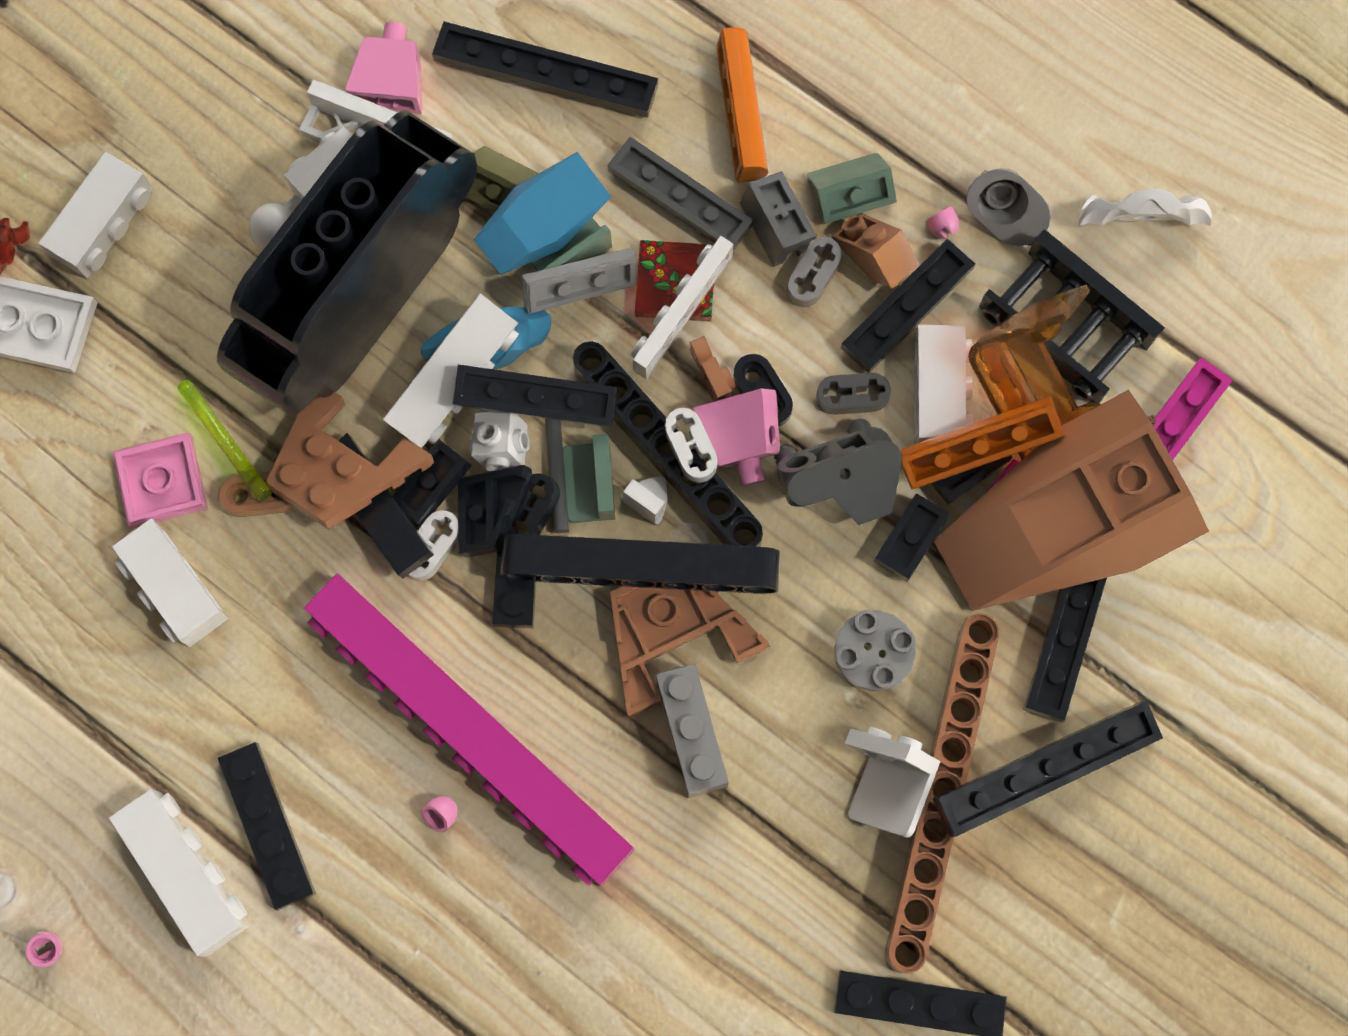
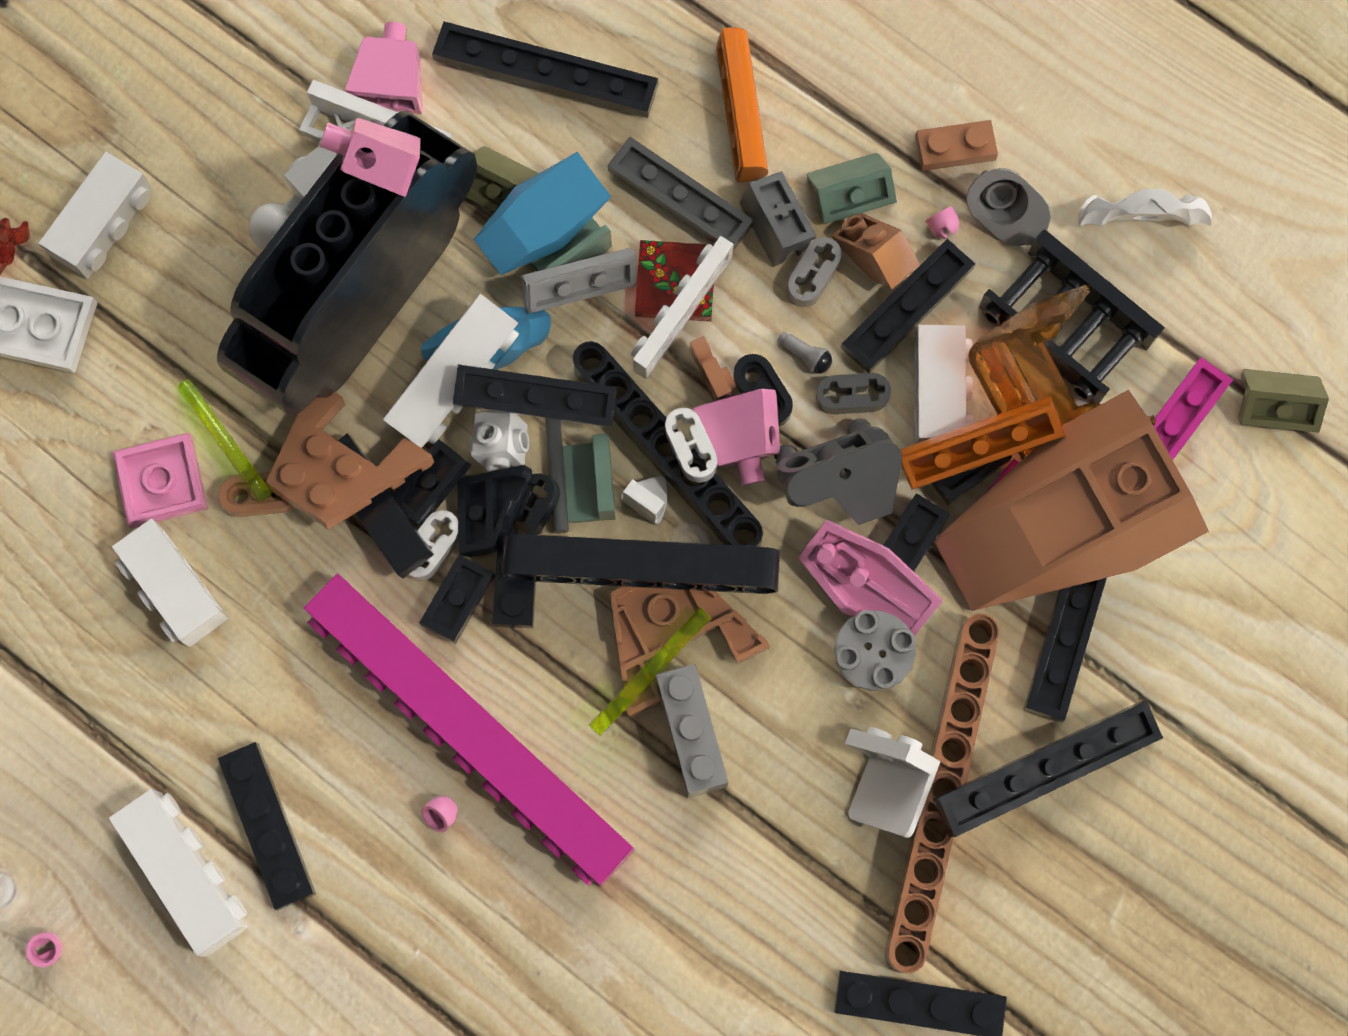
(391, 159): none -> bright pink torso
(457, 599): none -> black plate
(649, 671): none -> clear neon green bar
(816, 358): none -> light grey piece
(867, 576): none -> bright pink piece
(956, 145): none -> nougat plate
(1283, 400): none -> olive panel

